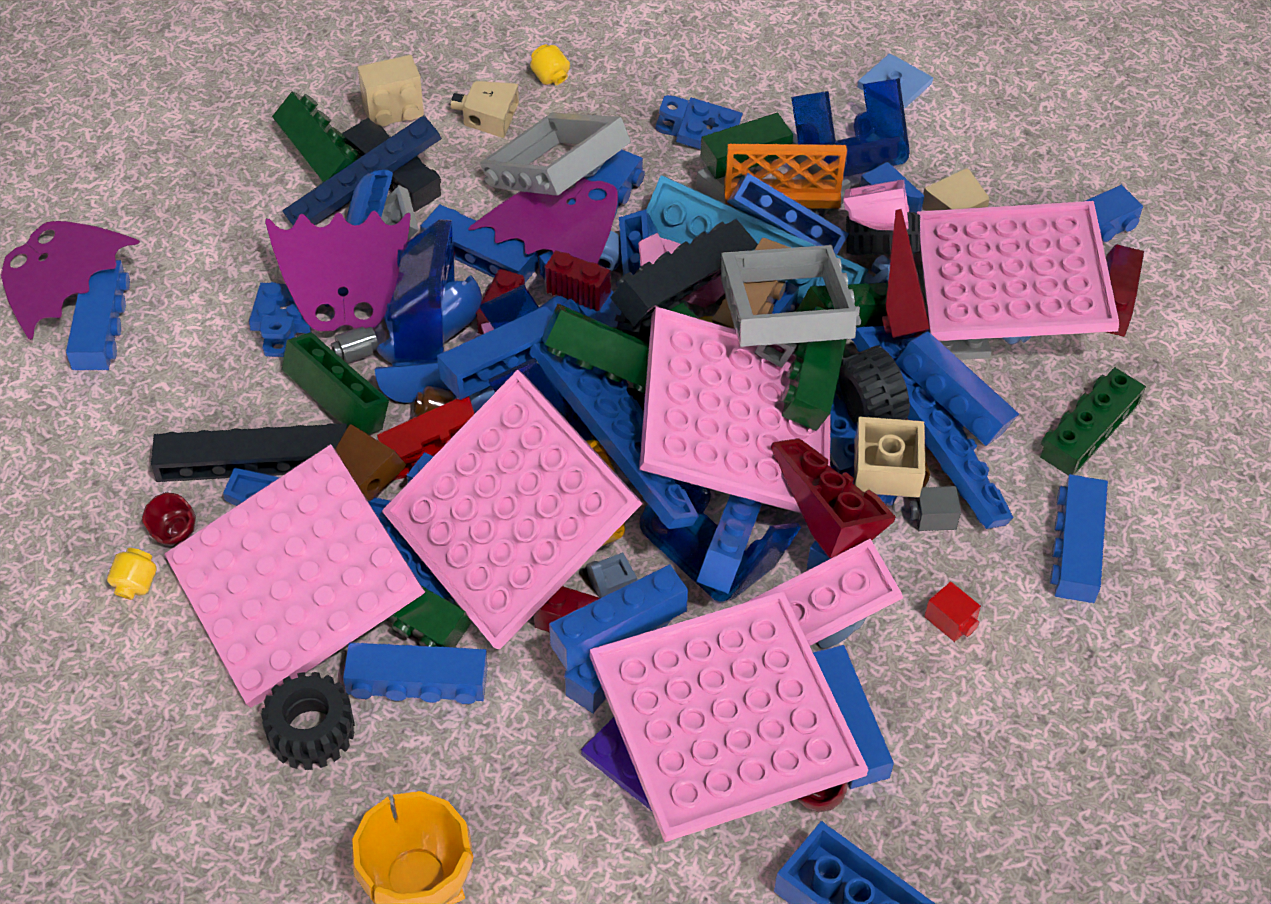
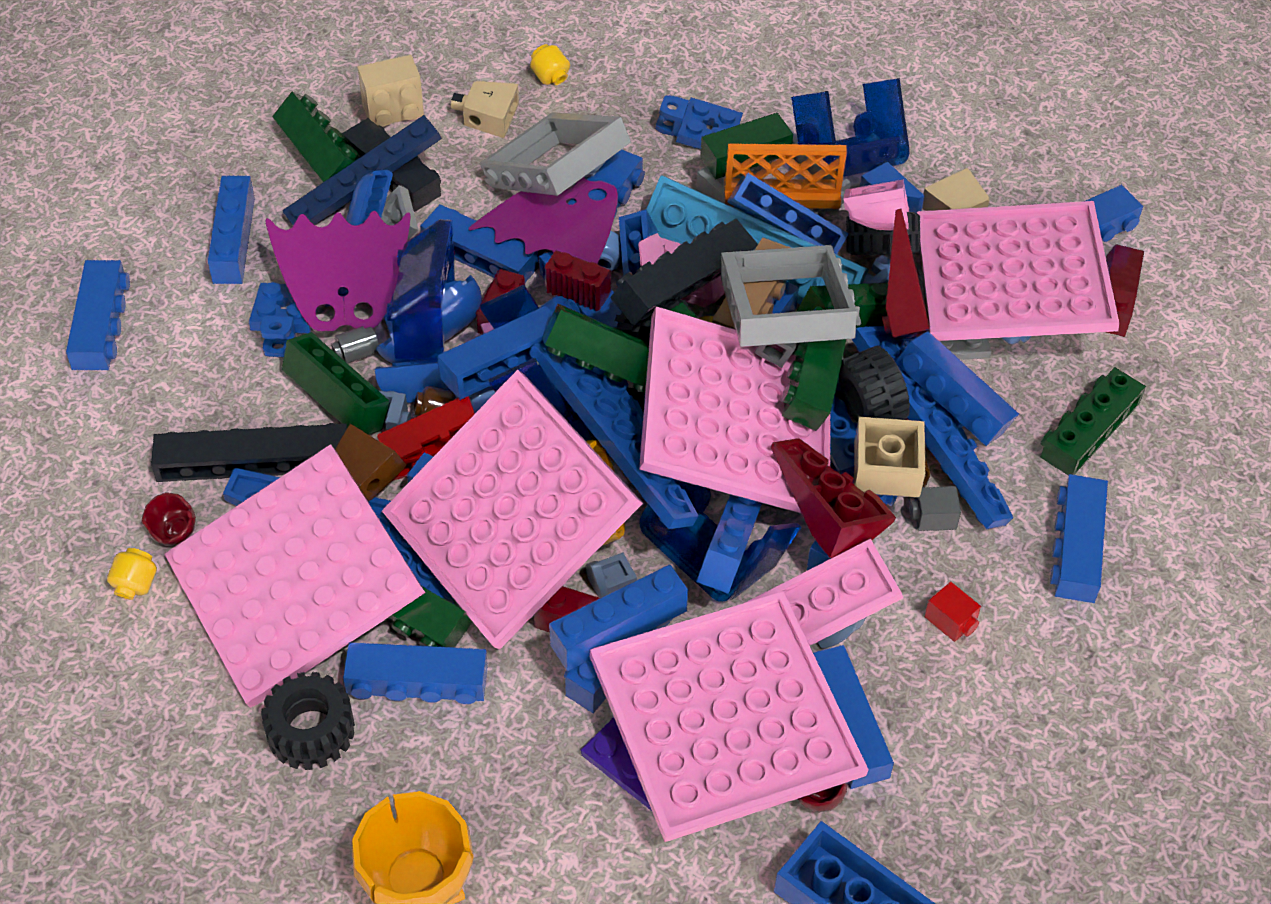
(74, 255): magenta piece -> none
(231, 230): none -> blue brick
(397, 409): none -> sand blue bracket
(911, 78): medium blue plate -> none

